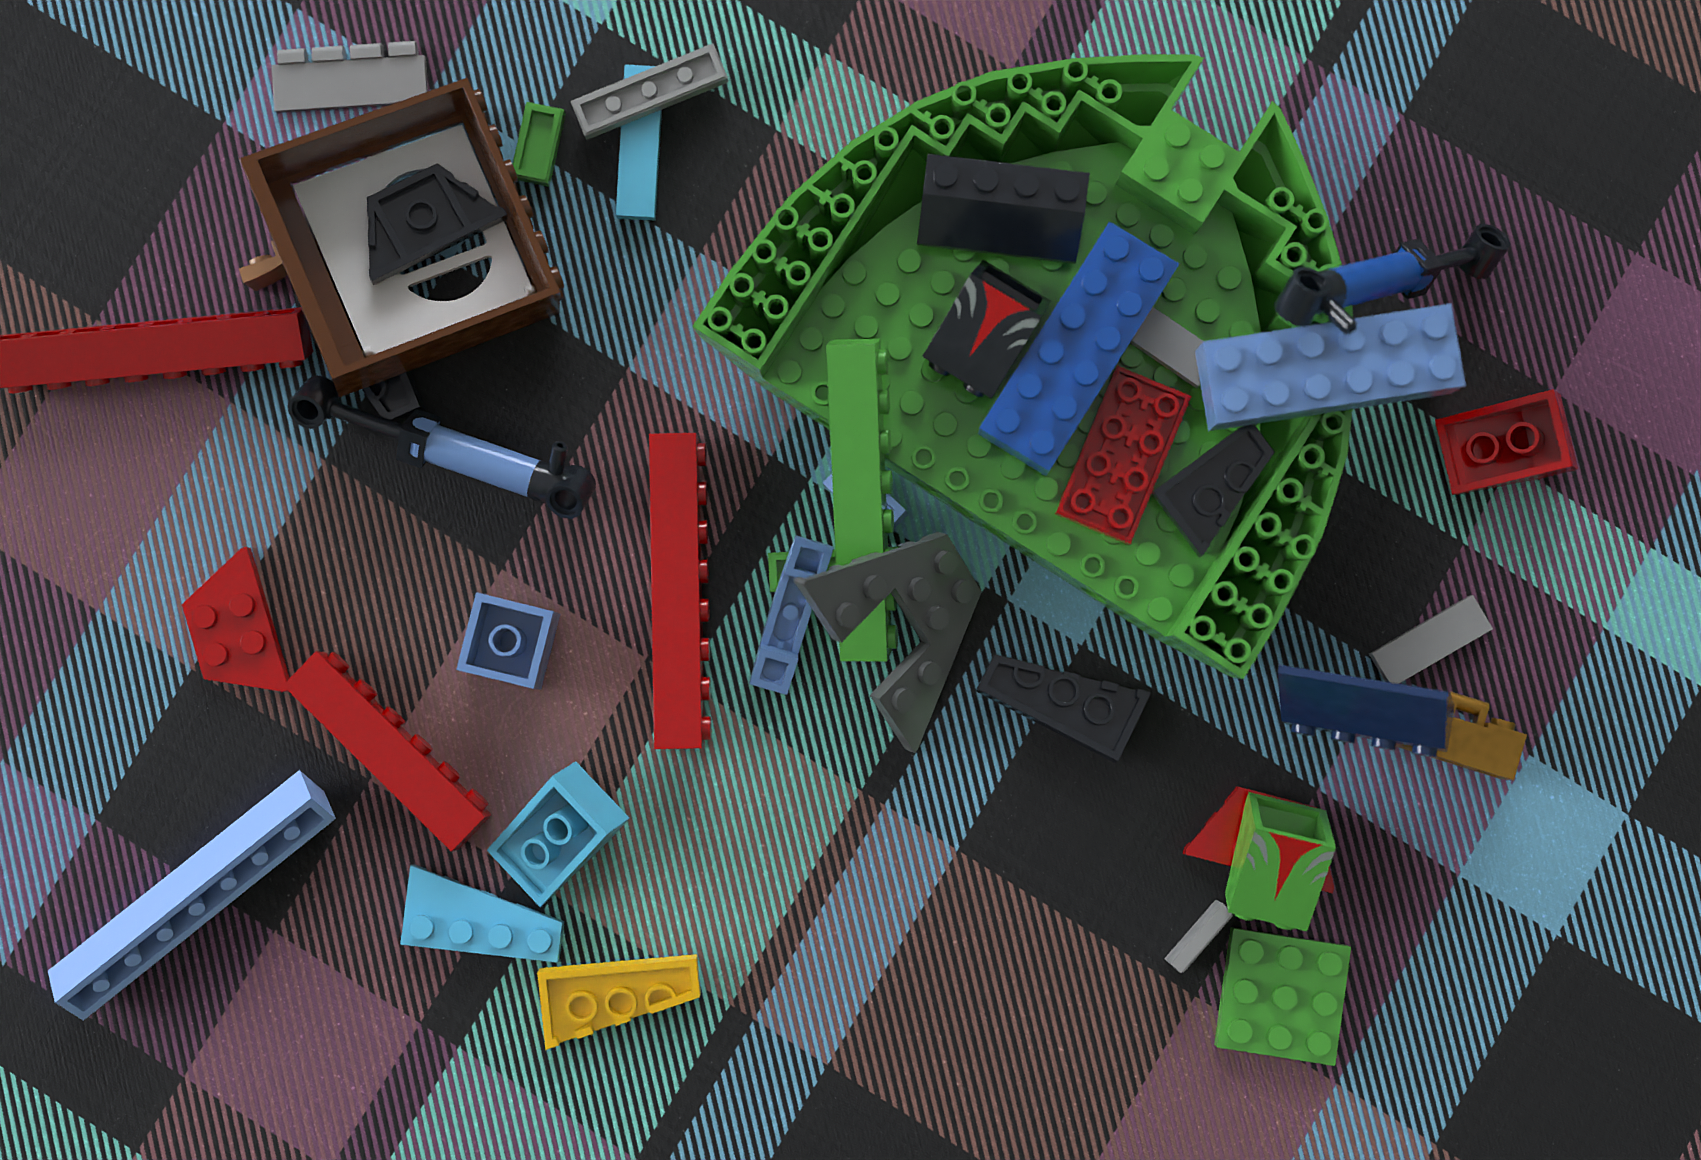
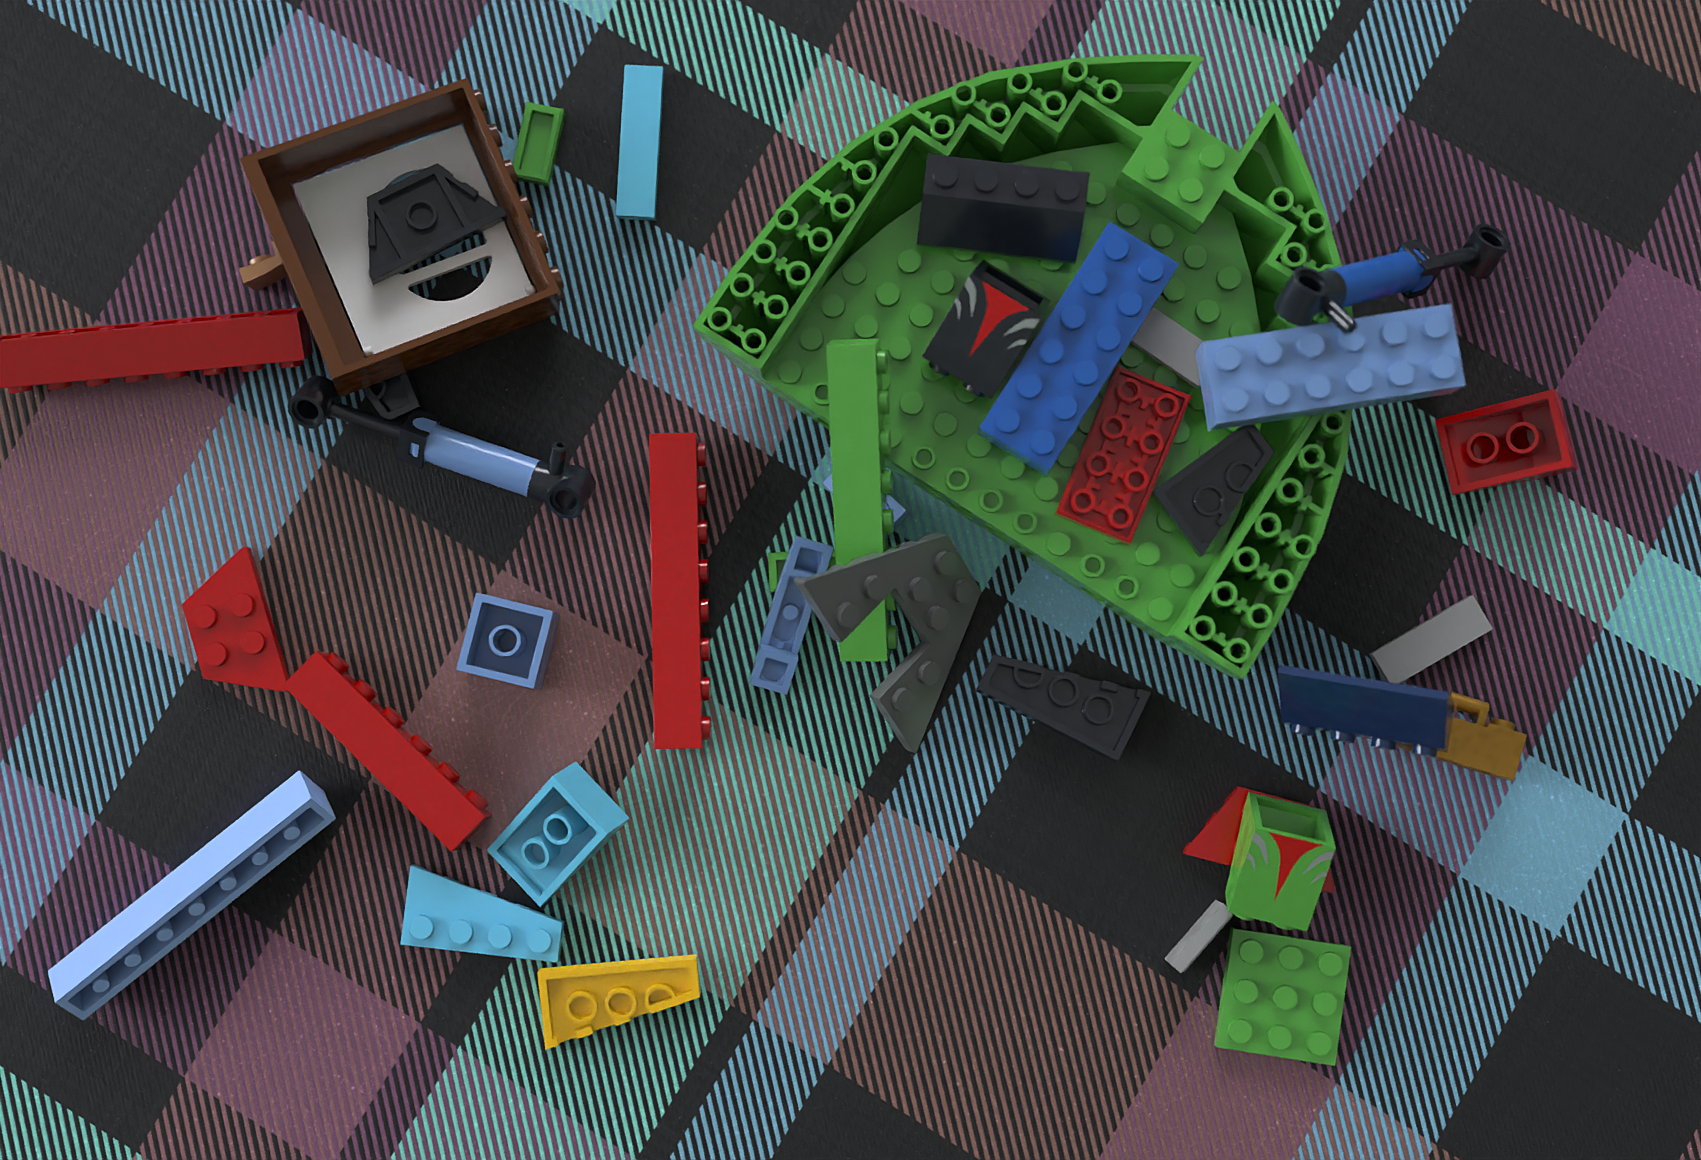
(343, 83): light grey windscreen -> none
(649, 91): light grey tile -> none

